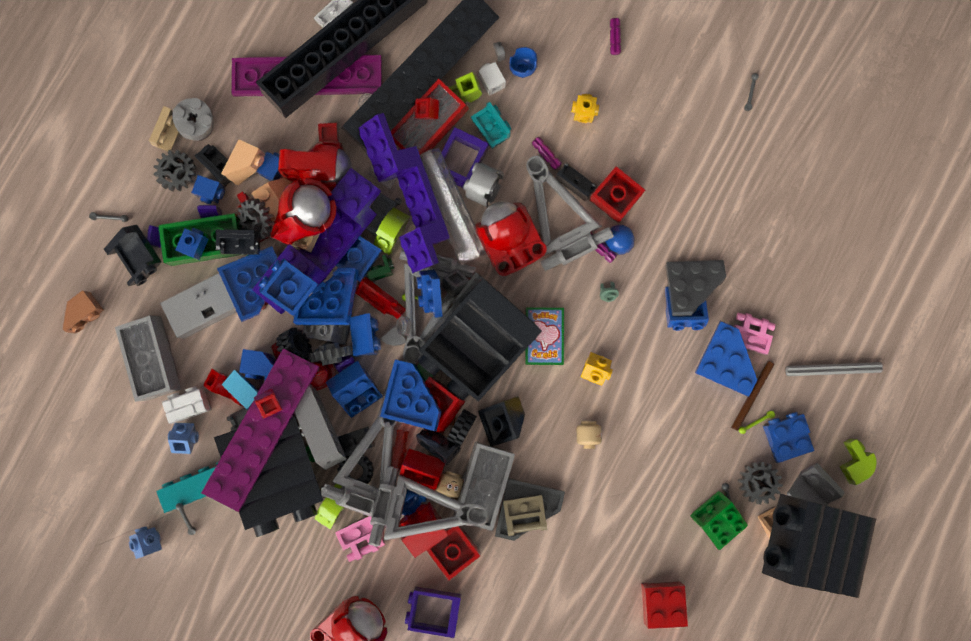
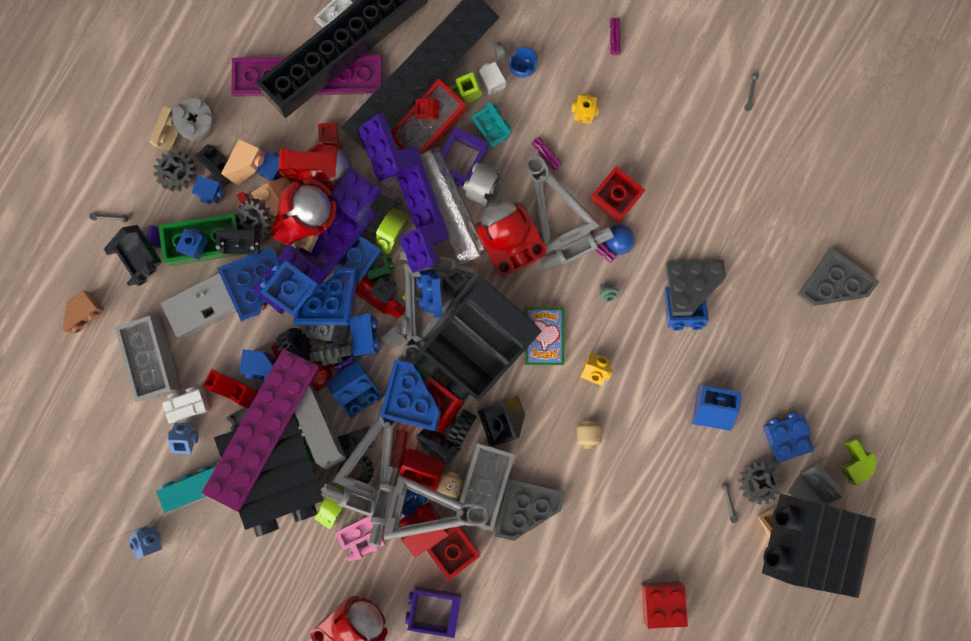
(191, 530): dark grey hinge -> none
(209, 211): dark purple slope -> none
(240, 388): medium azure tile -> none
(267, 403): red slope -> none
(384, 290): none -> black bracket
(524, 508): dark tan plate -> none
(575, 181): black hinge -> none
(716, 407): none -> blue slope
(719, 520): green bracket -> none
(728, 360): blue plate -> none
(750, 400): reddish brown bar -> none
(755, 340): bright pink plate -> none
(770, 414): lime hinge -> none
(829, 369): light grey axle -> none
(837, 281): none -> dark grey plate

